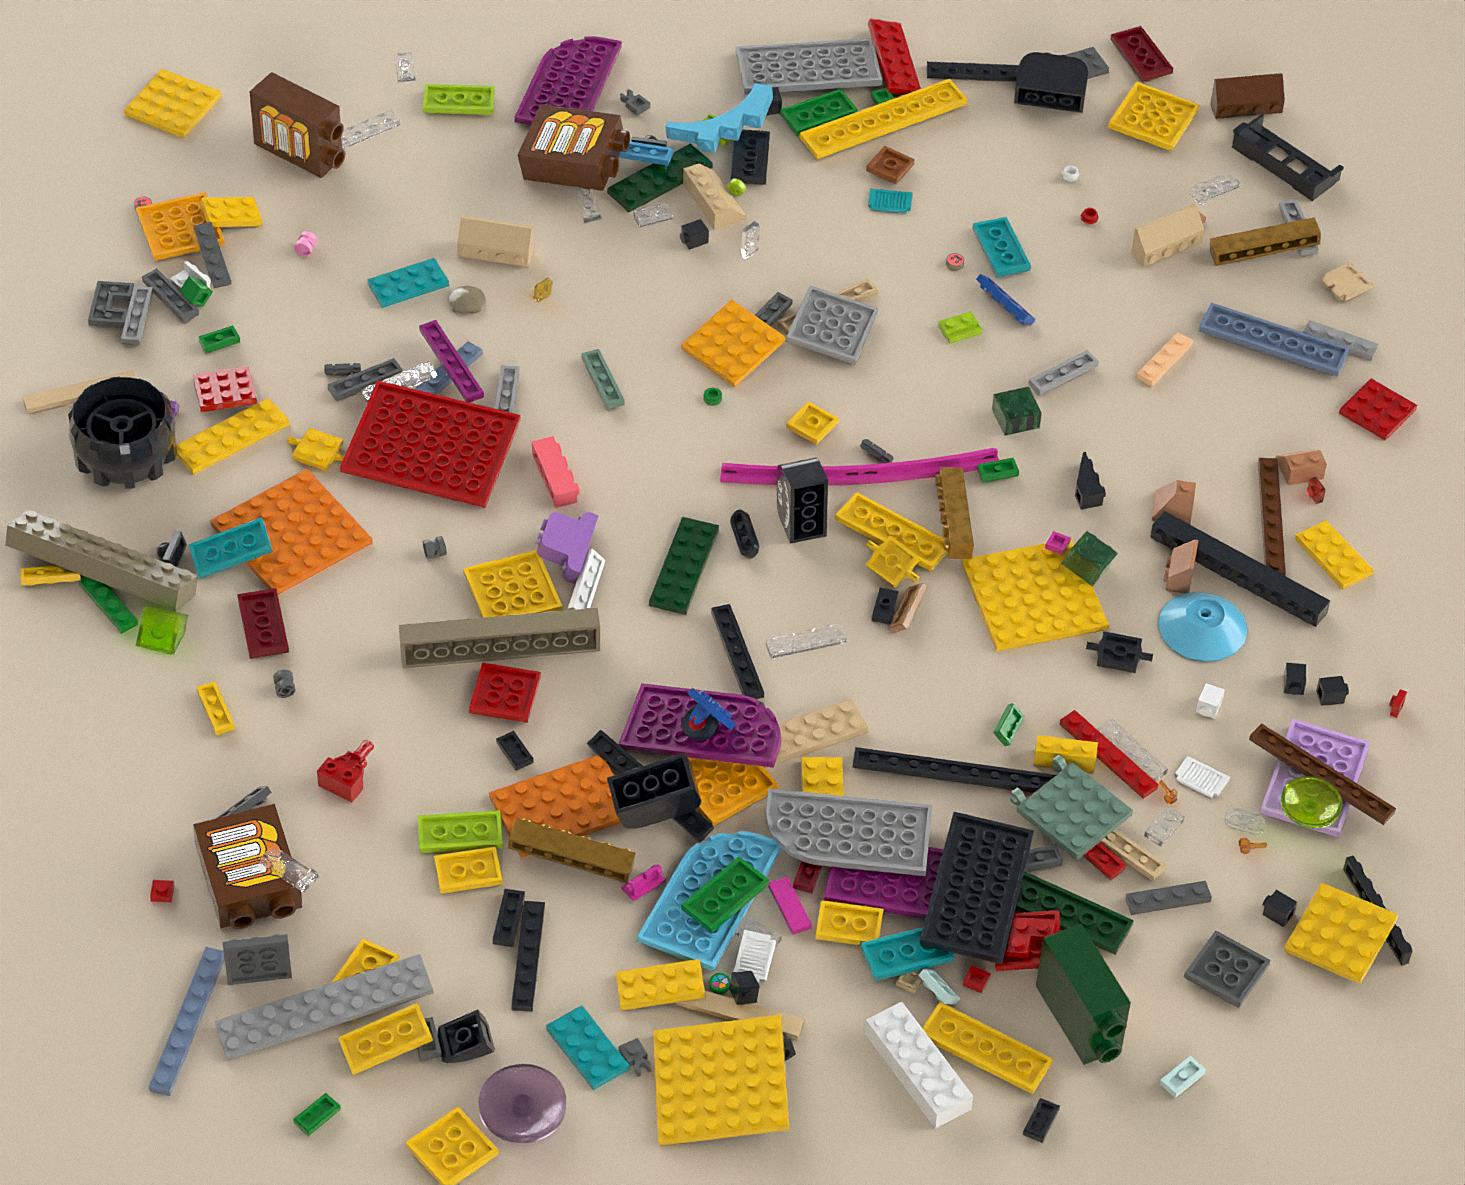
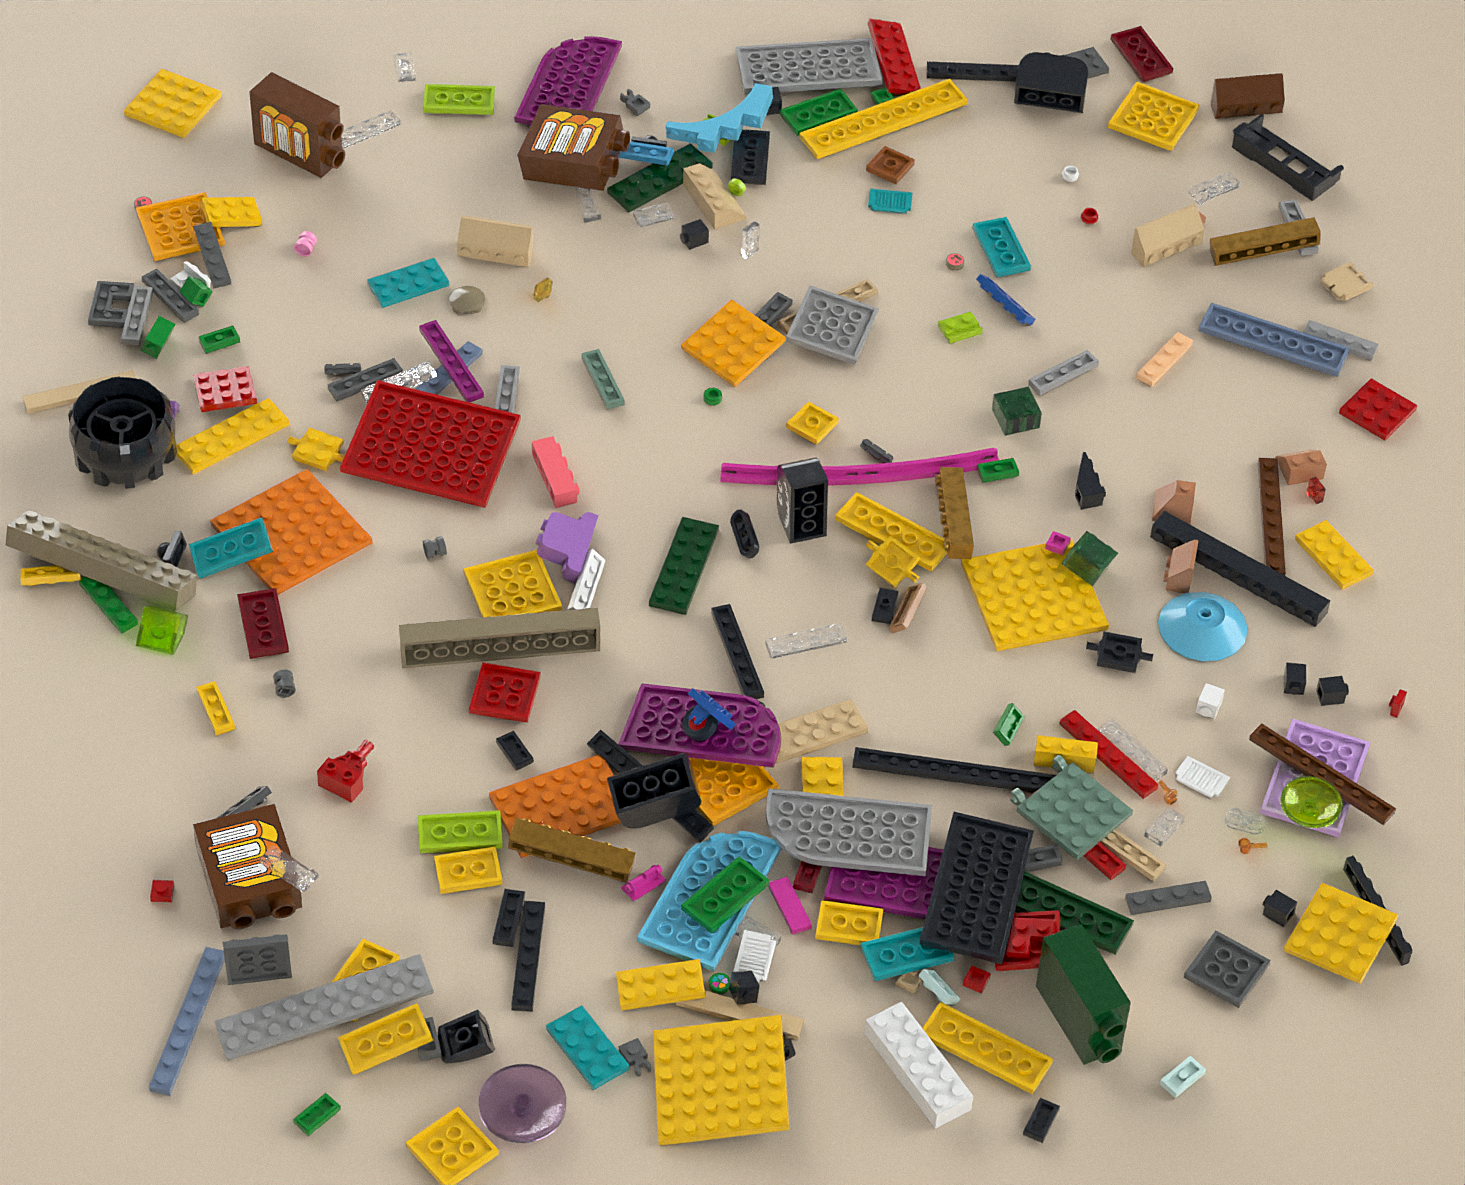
(157, 337): none -> green brick

